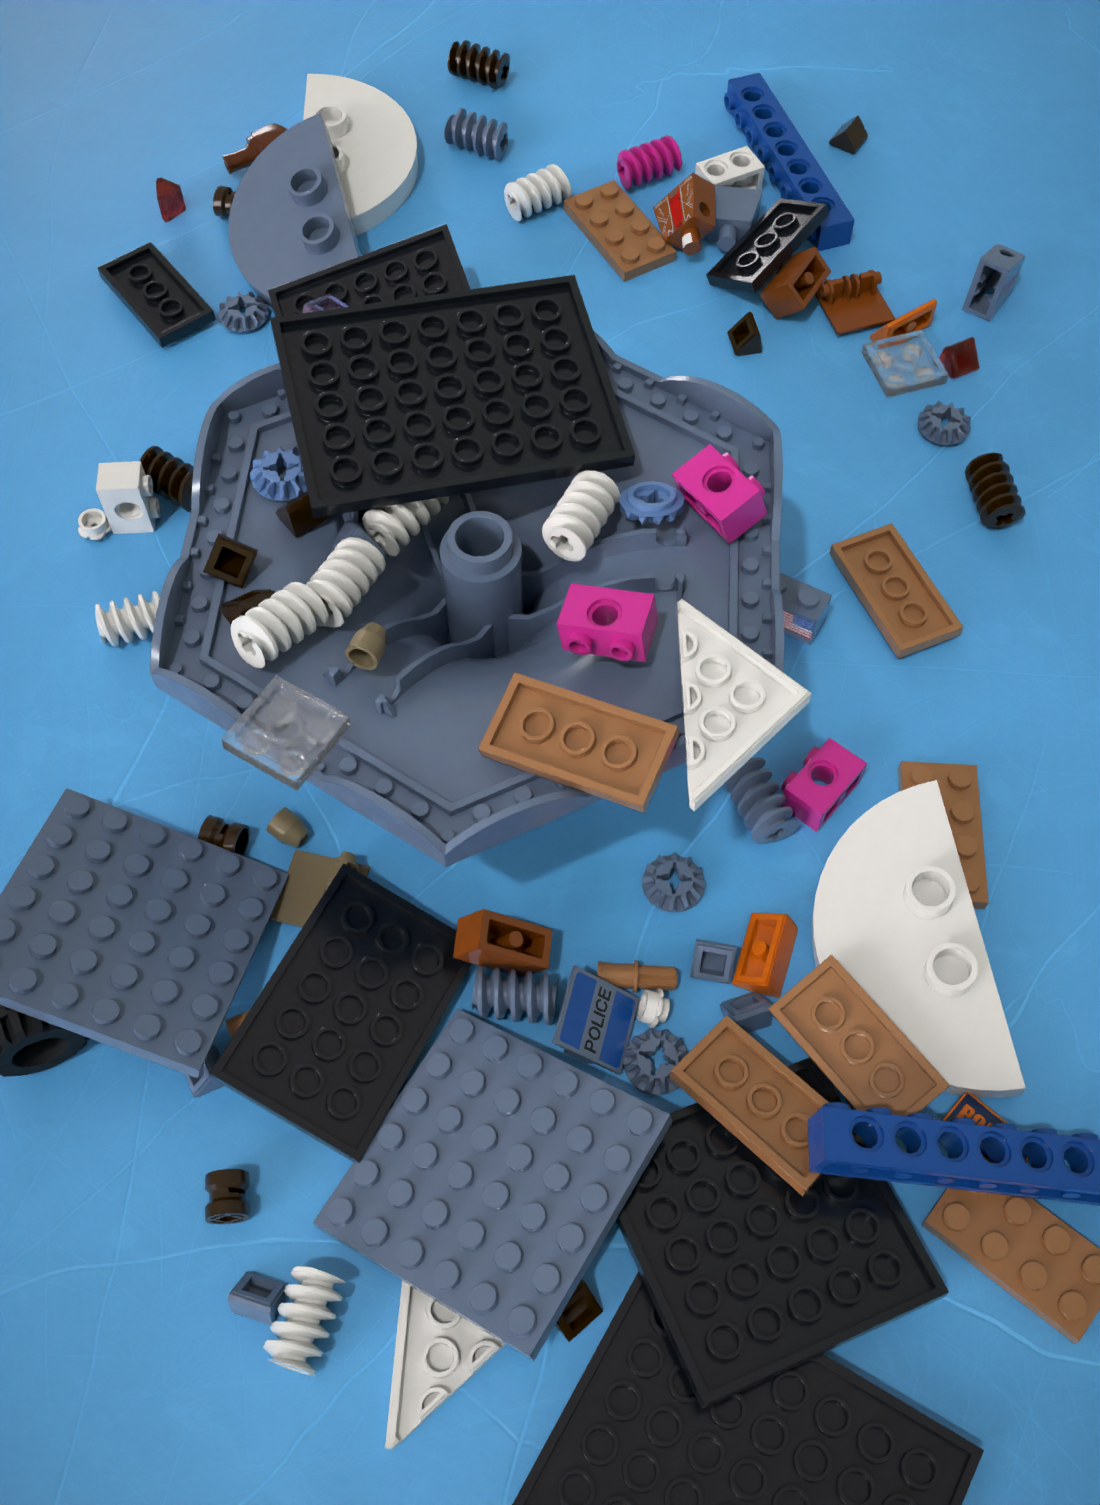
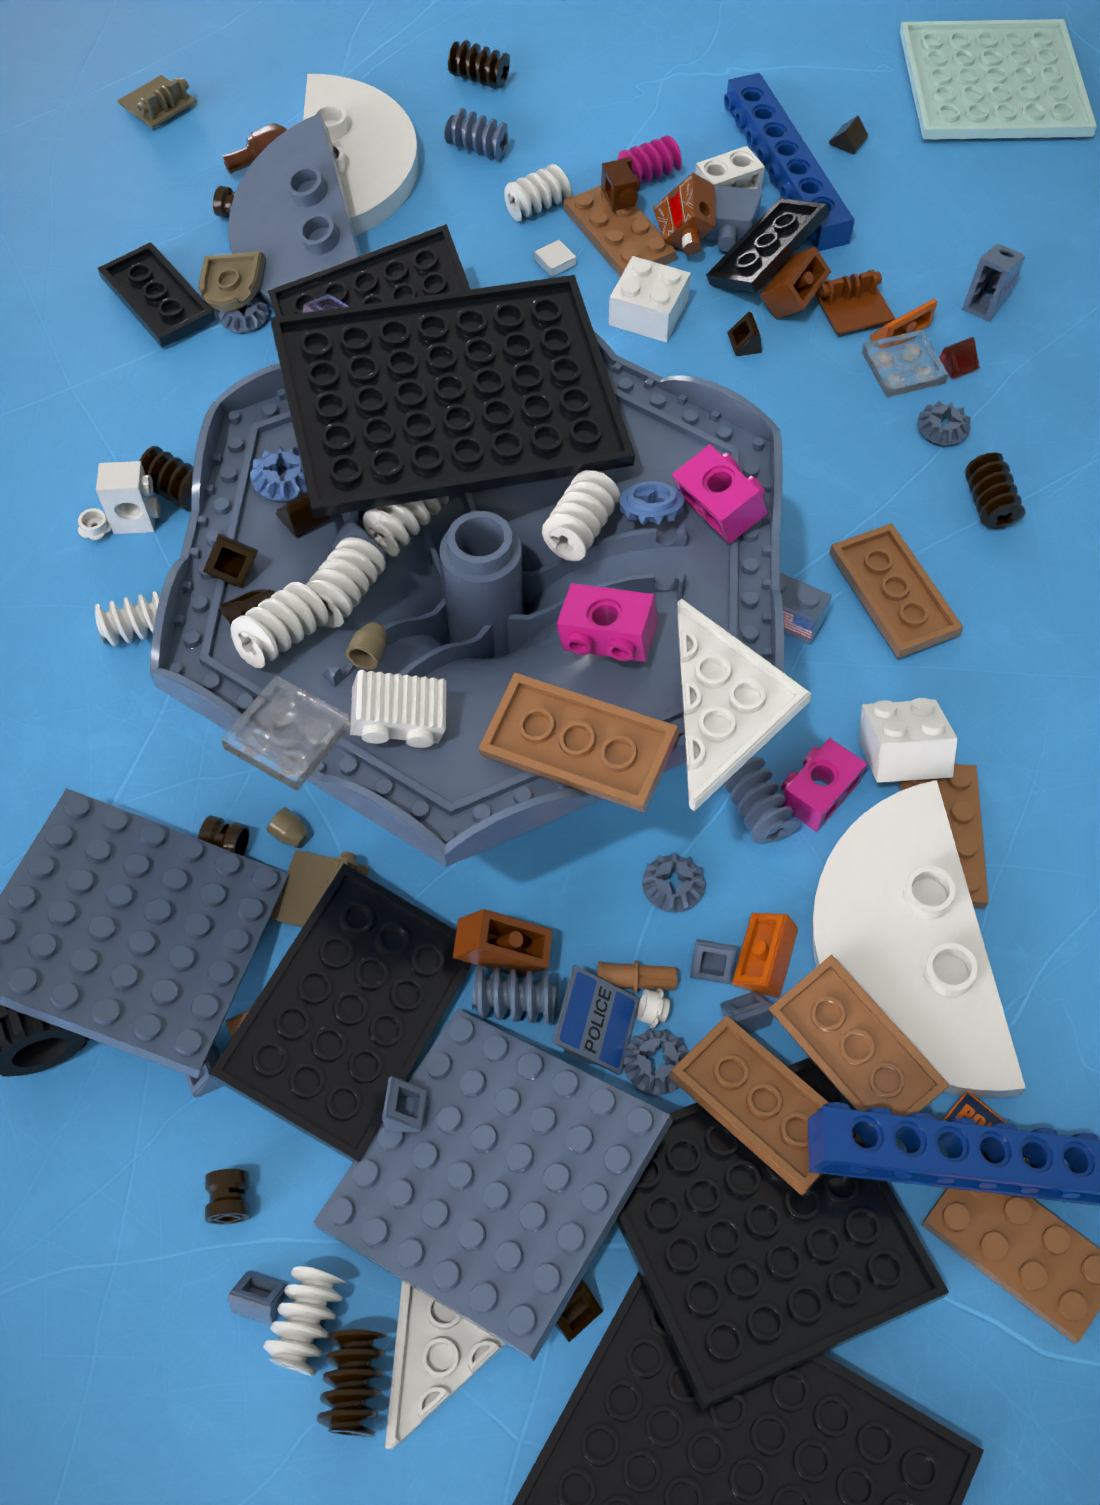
(158, 100): none -> dark tan hinge
(169, 199): clear red slope -> none
(231, 279): none -> dark tan tile
(351, 1382): none -> dark brown piece
(398, 708): none -> white brick
(403, 1106): none -> sand blue slope
(555, 258): none -> white tile
(619, 183): none -> reddish brown brick
(649, 298): none -> white brick
(907, 740): none -> white brick
(996, 79): none -> light aqua plate

